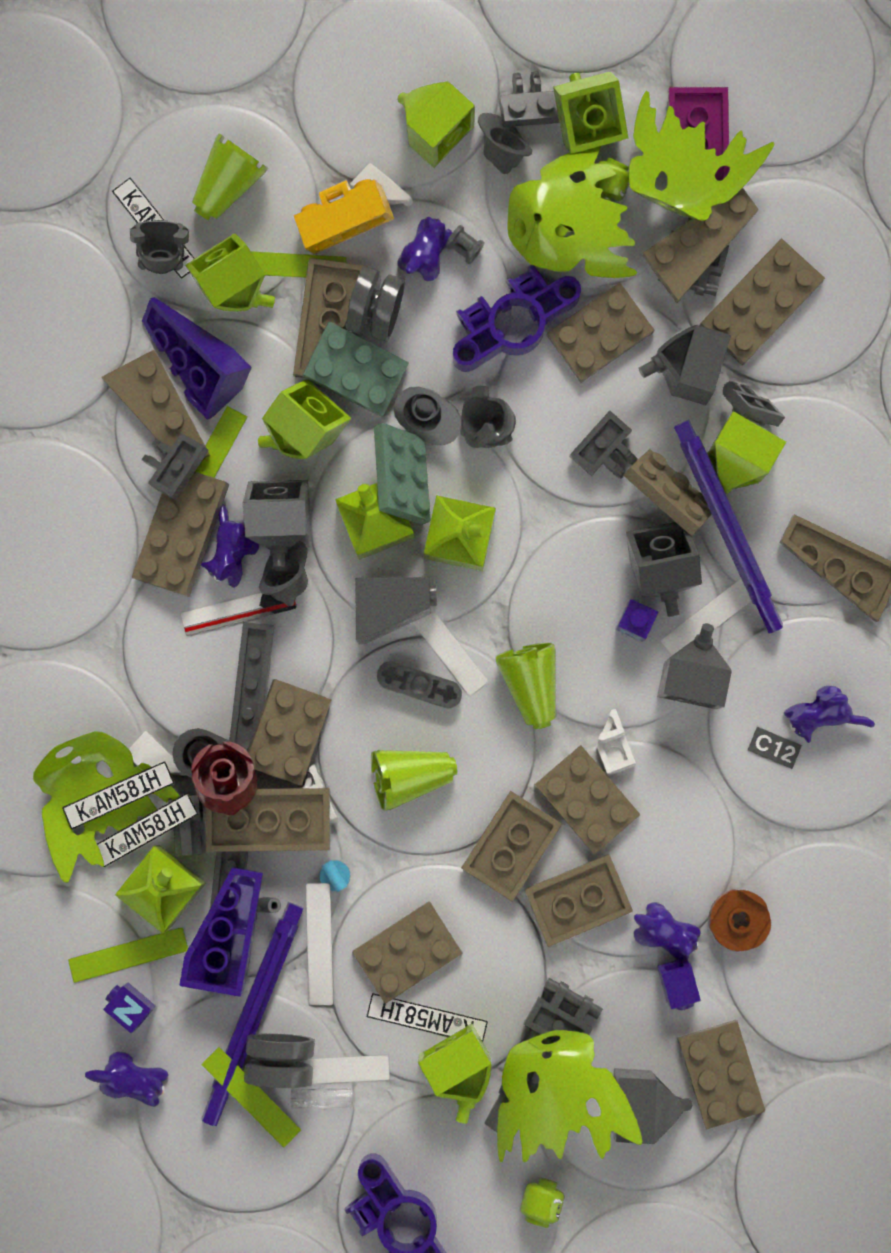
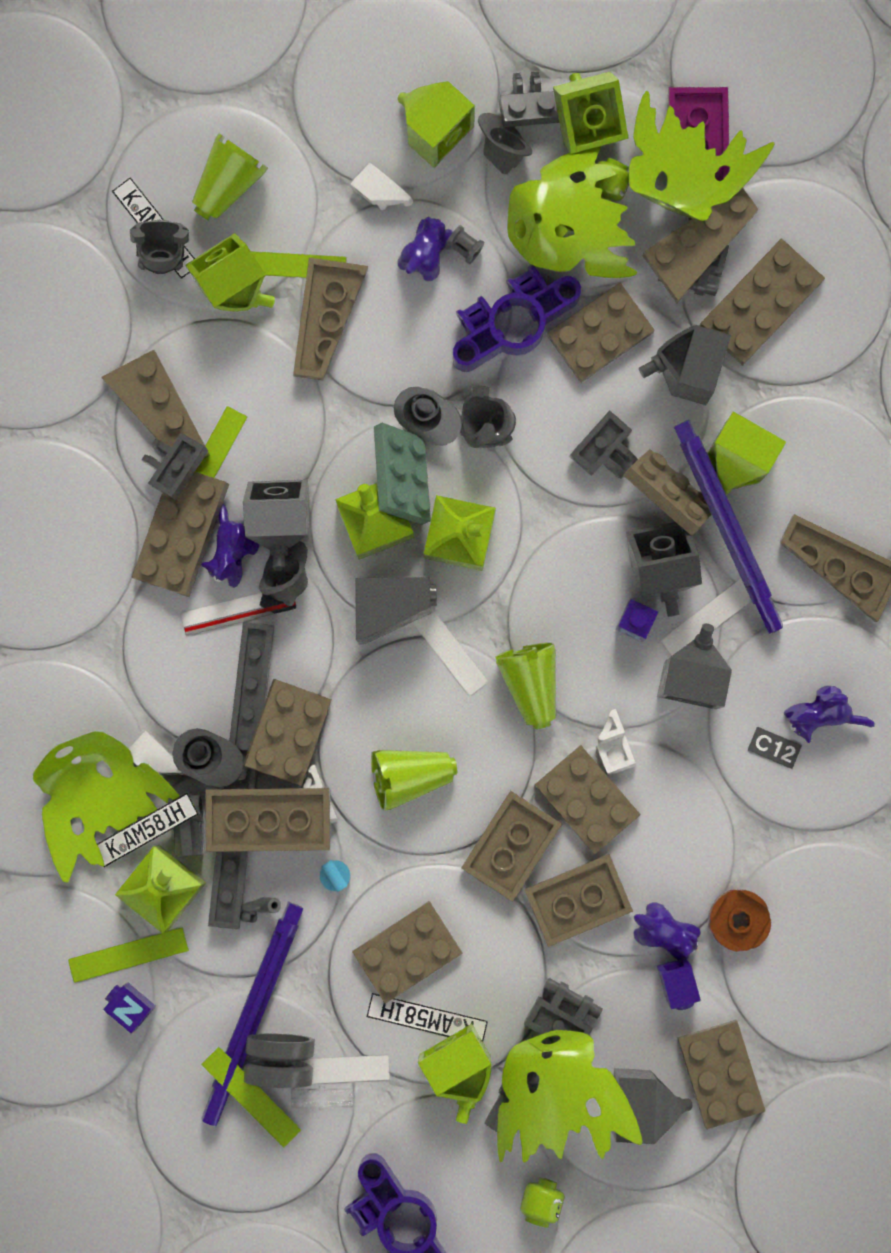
(118, 795): sticker -> none
(125, 1079): dark purple animal -> none
(203, 362): dark purple wedge -> none
(223, 944): dark purple wedge -> none
(237, 773): dark red brick -> none
(302, 421): lime piece -> none
(319, 944): white sticker -> none
(345, 218): yellow piece -> none
(355, 369): sand green plate -> none
(370, 303): dark grey wheel -> none
(400, 669): dark grey beam -> none
(750, 405): dark grey hinge -> none

